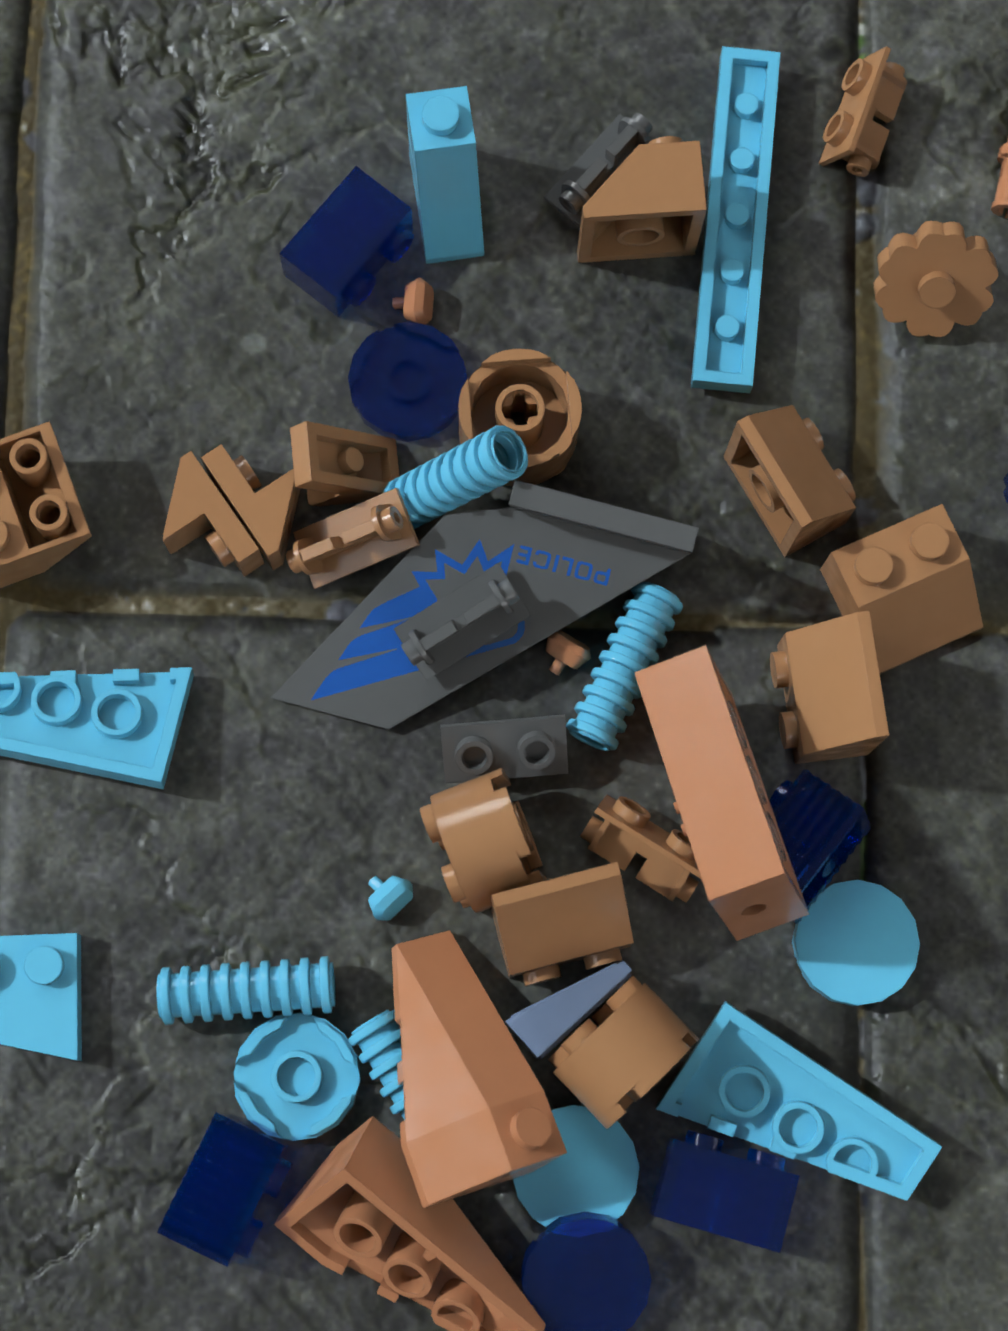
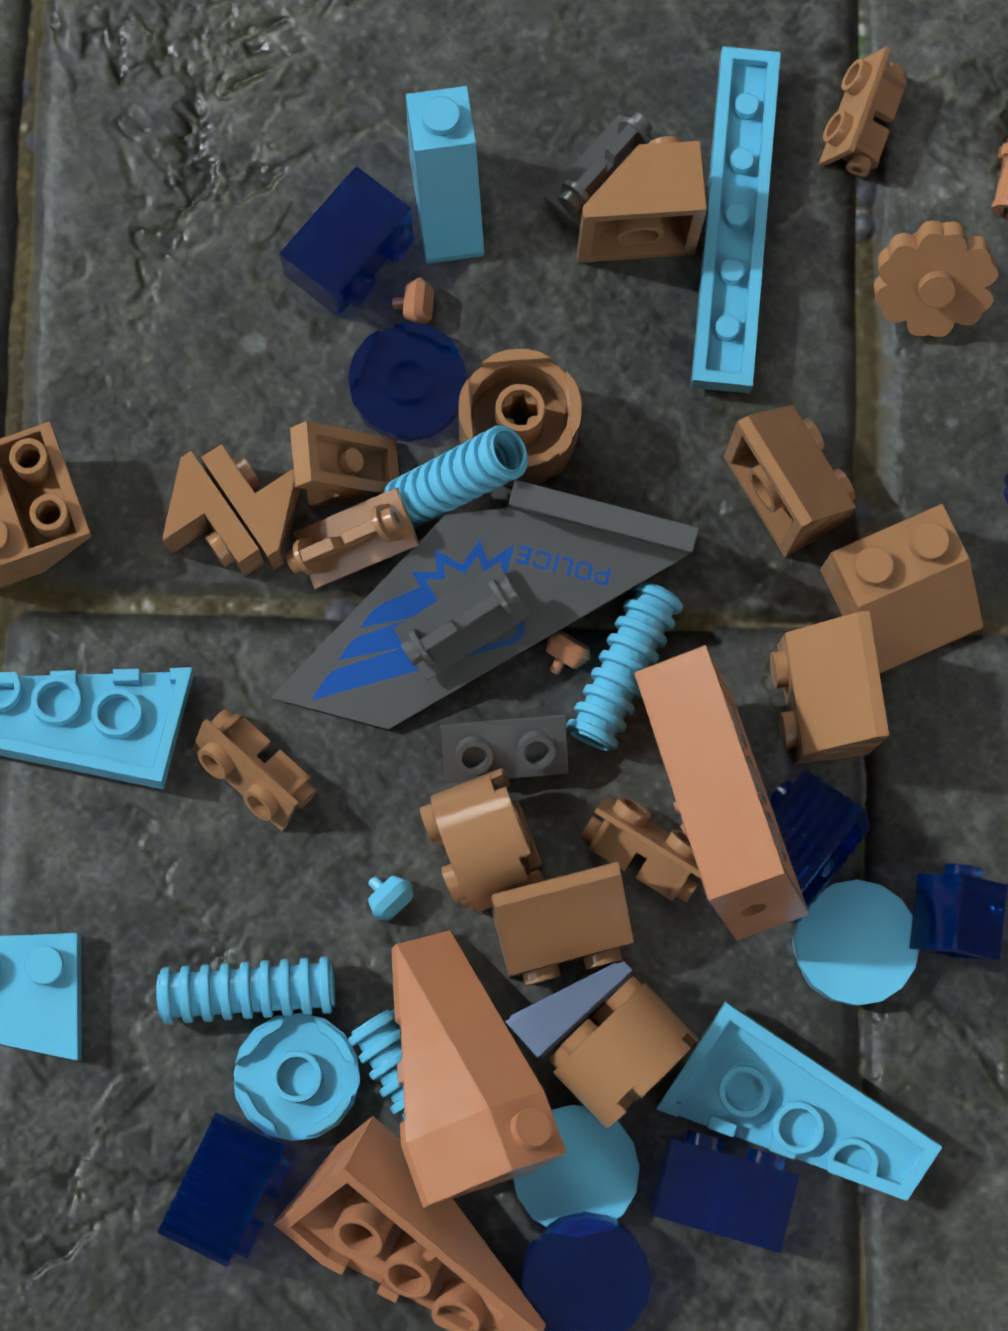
(230, 751): none -> medium nougat hinge
(958, 914): none -> clear blue brick

